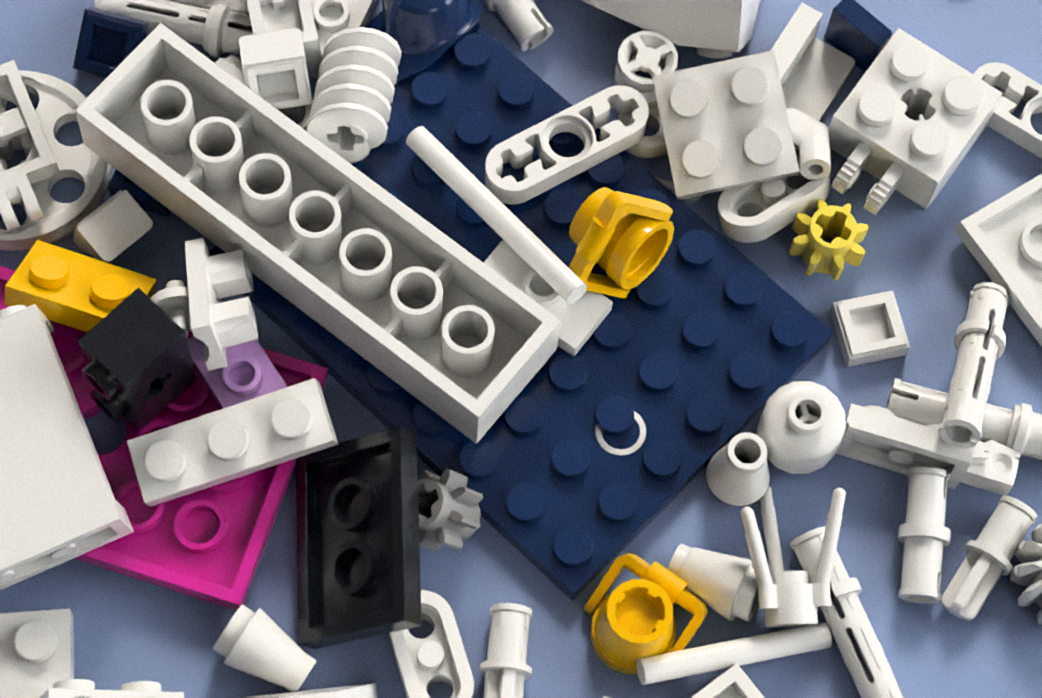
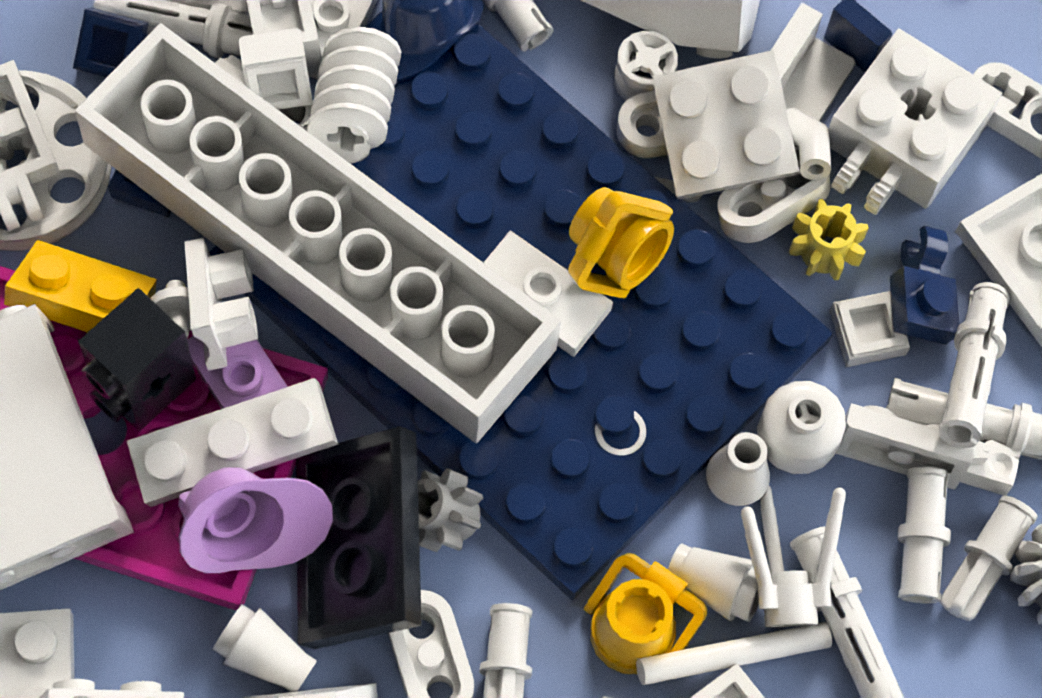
(112, 227): white slope -> none
(251, 521): none -> lavender piece
(496, 215): white bar -> none
(520, 147): white beam -> none
(920, 297): none -> dark blue plate

